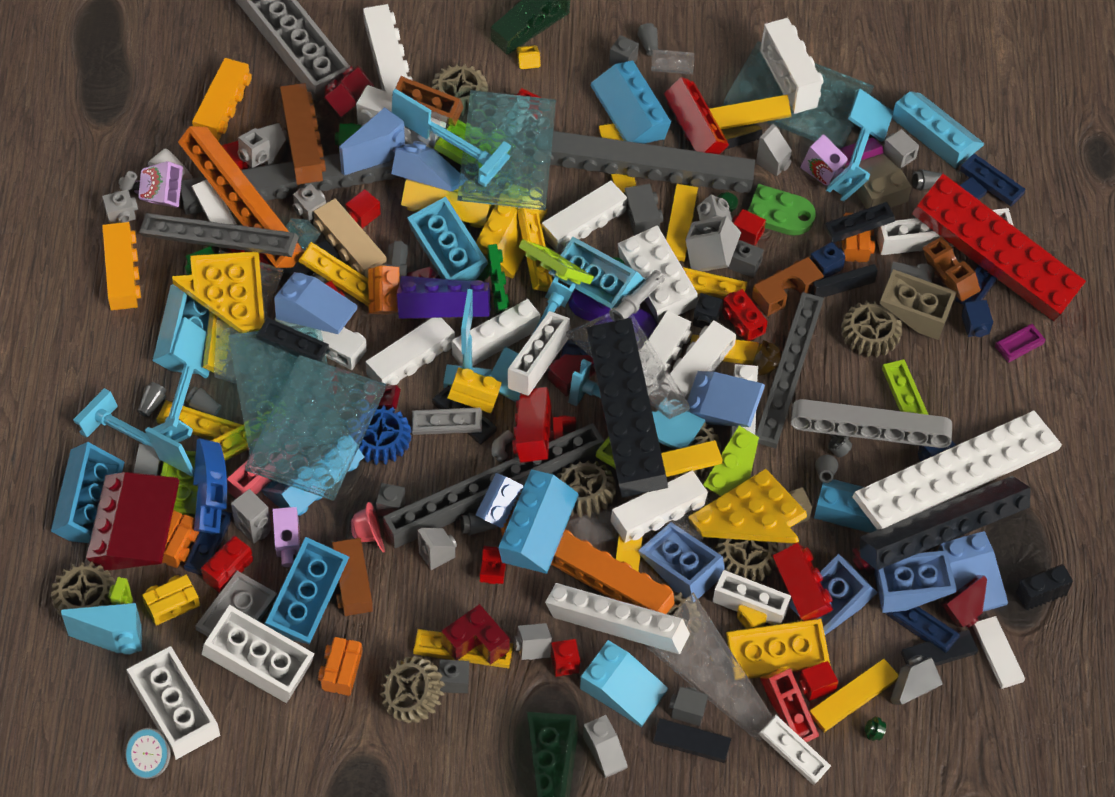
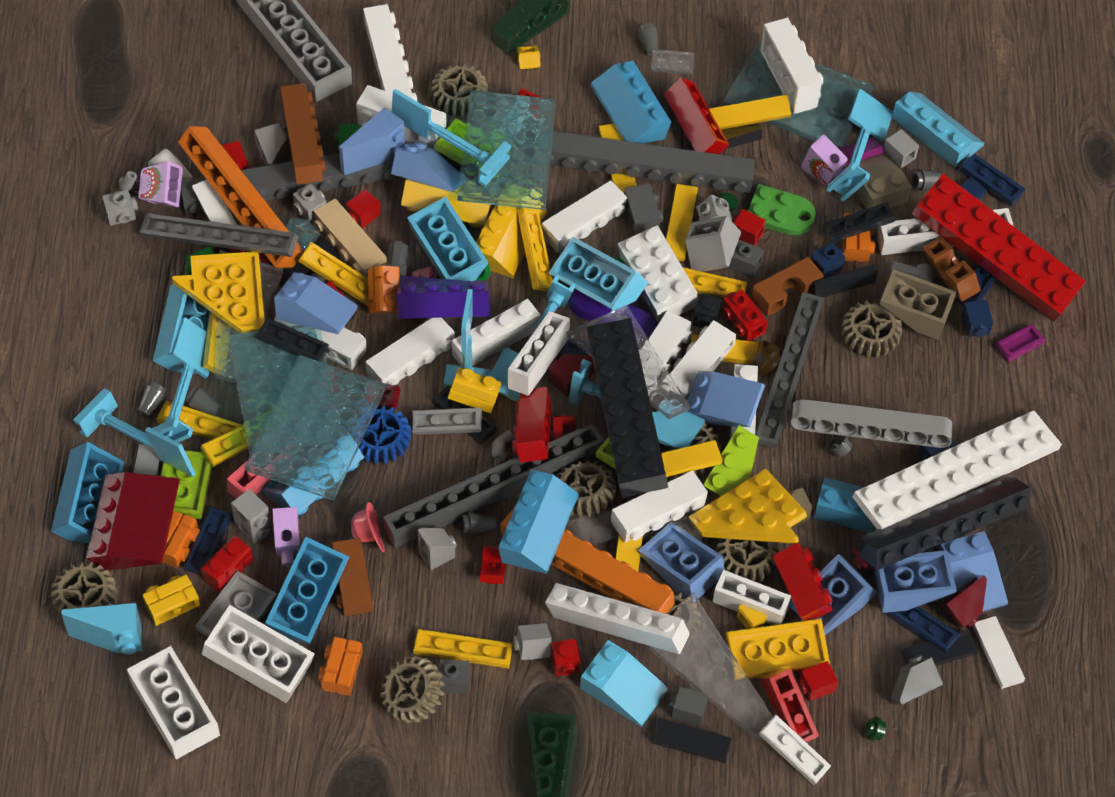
(120, 266): light orange brick -> none
(120, 592): lime plate -> none
(147, 753): piece -> none
(212, 486): blue slope -> none
(223, 96): light orange brick -> none
(253, 148): light grey brick -> none
(347, 91): dark red brick -> none
(390, 499): dark grey brick -> none
(442, 105): dark orange brick -> none
(477, 631): dark red brick -> none
(498, 278): green wing -> none
(499, 500): medium blue brick -> none
(552, 260): lime plate -> none
(604, 746): light grey slope -> none
(623, 51): dark grey brick -> none
(631, 303): light grey pin -> none
(773, 151): light grey slope -> none
(826, 467): dark grey cone -> none
(854, 695): yellow tile -> none
(903, 387): lime plate -> none
(1044, 587): black brick -> none

